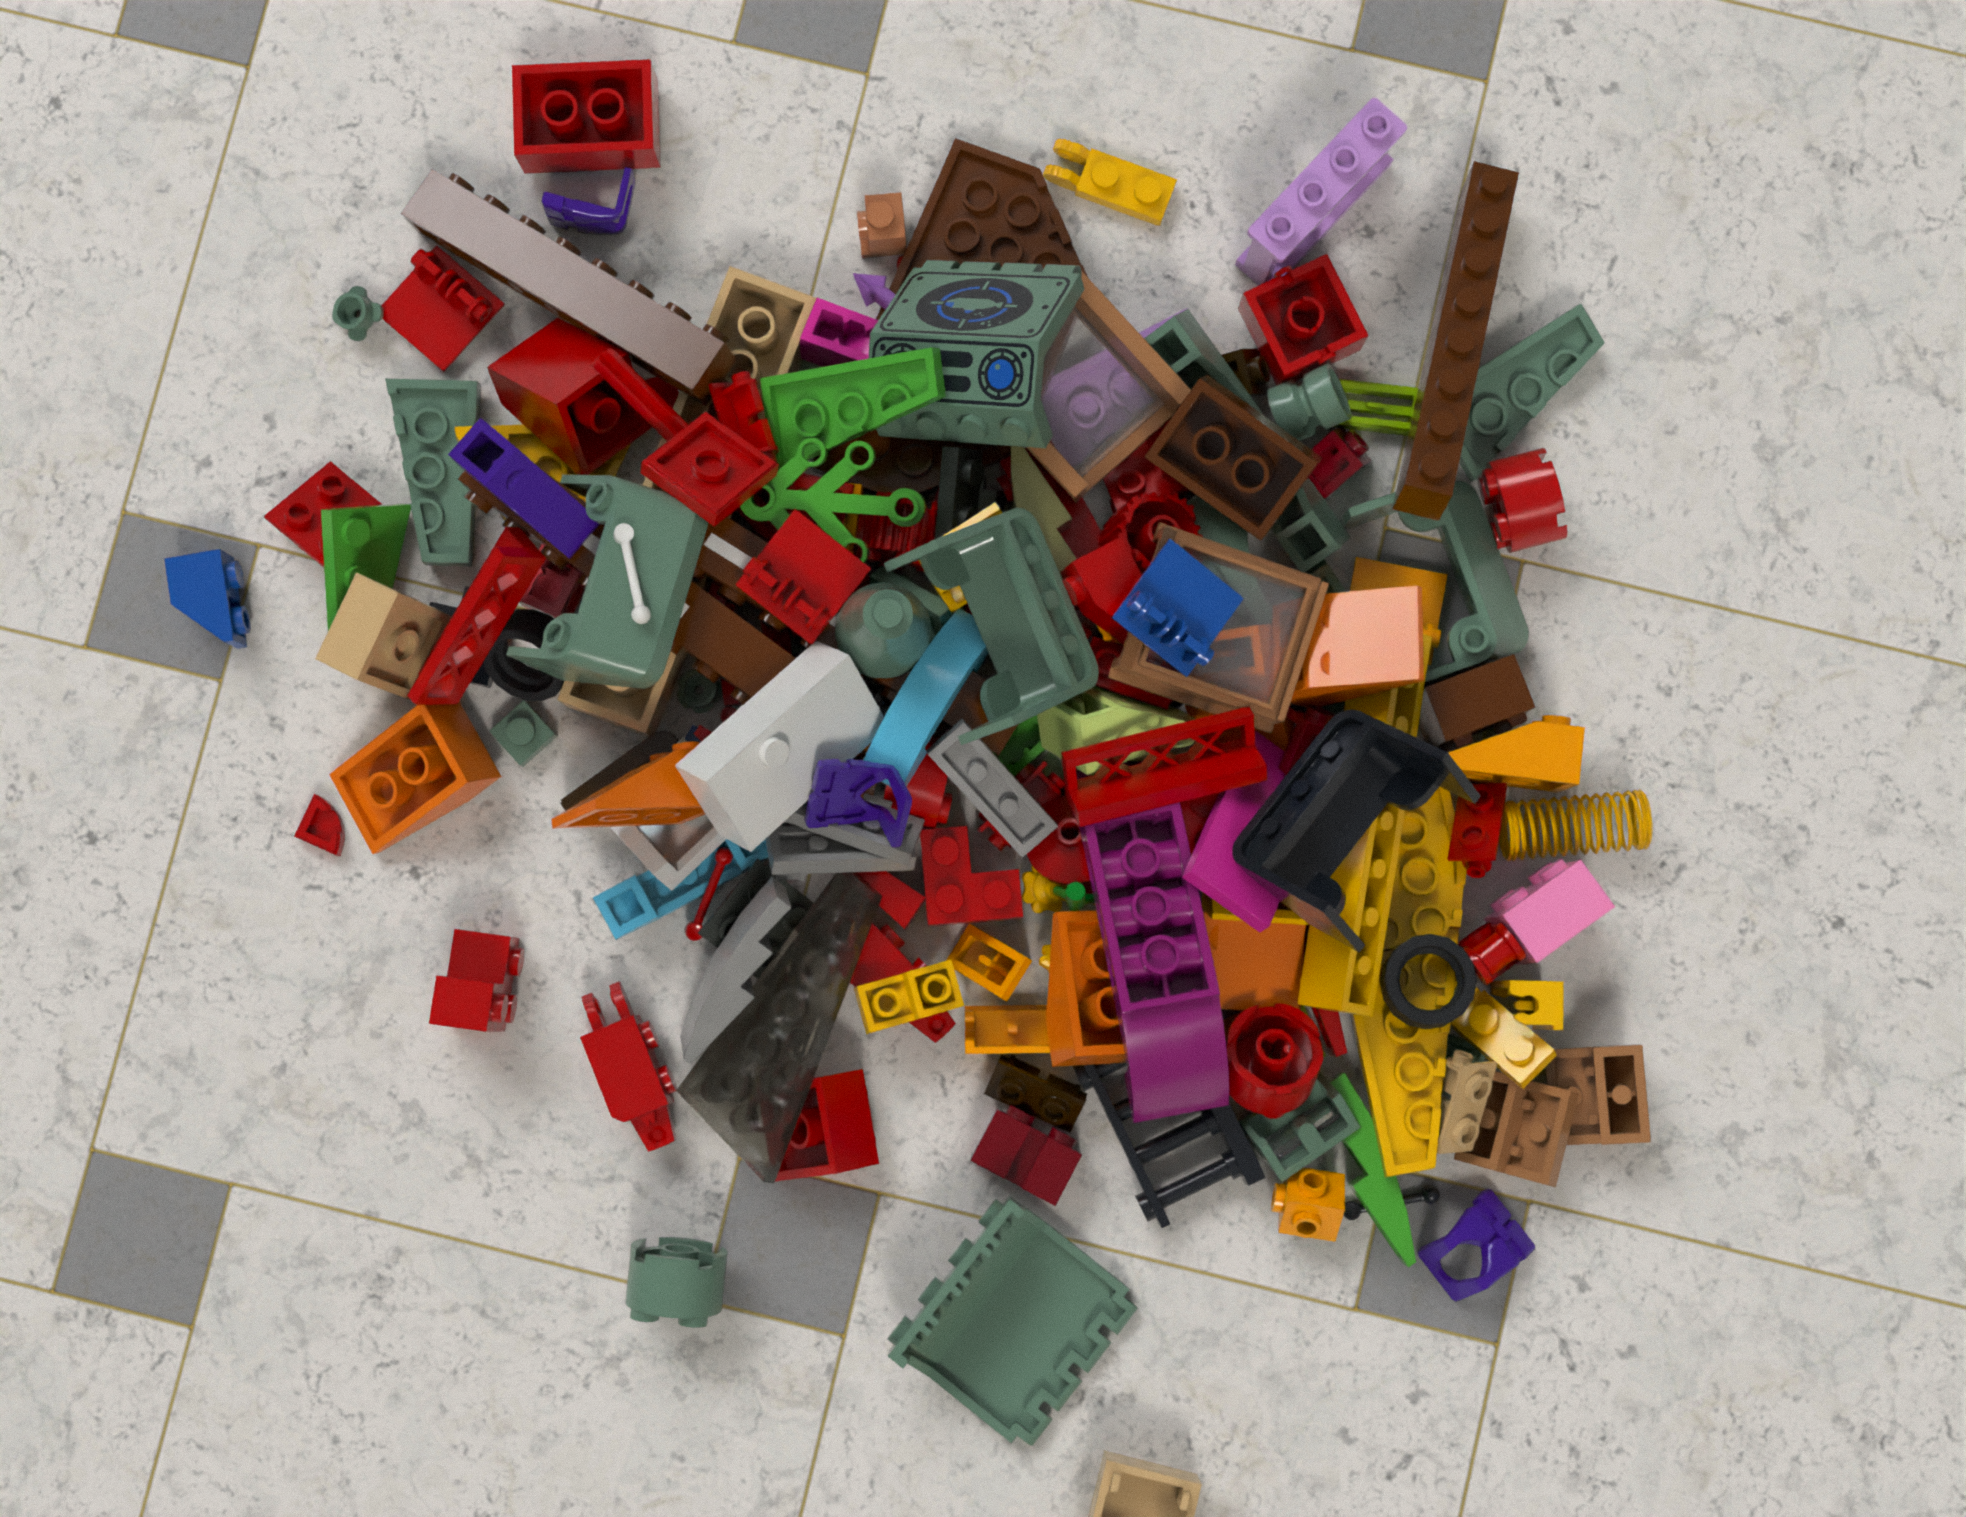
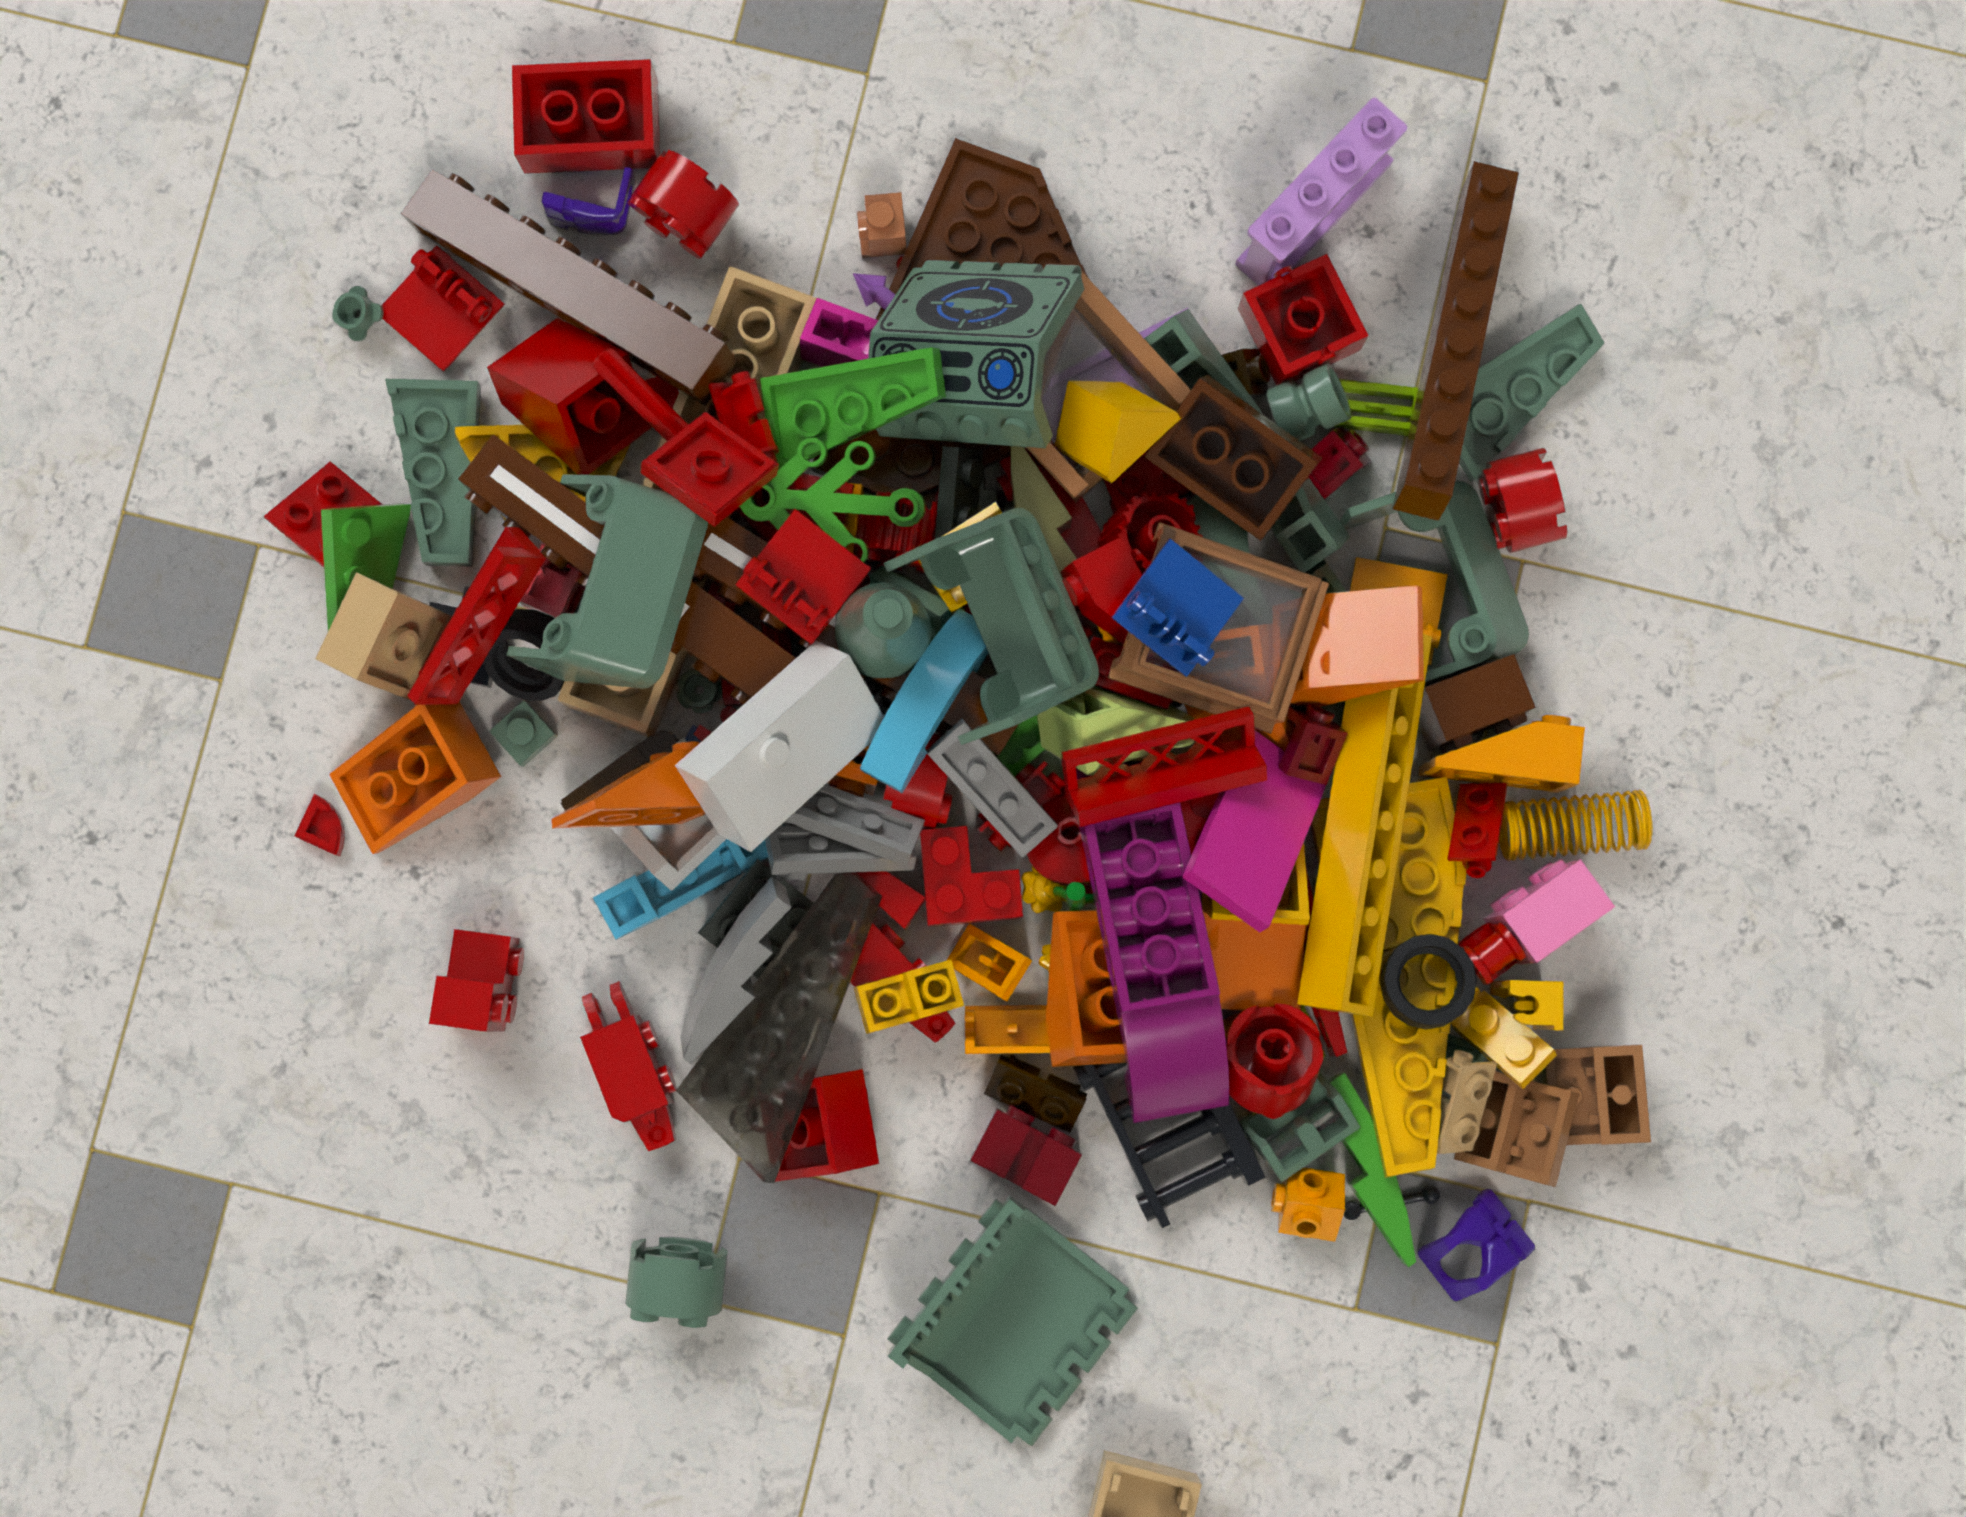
(208, 592): blue slope -> none
(523, 487): dark purple slope -> none
(623, 535): white hinge -> none
(683, 203): none -> red brick
(722, 857): red hinge -> none
(838, 797): dark purple piece -> none
(1109, 425): none -> yellow slope
(1113, 182): yellow hinge -> none
(1330, 804): black windscreen -> none

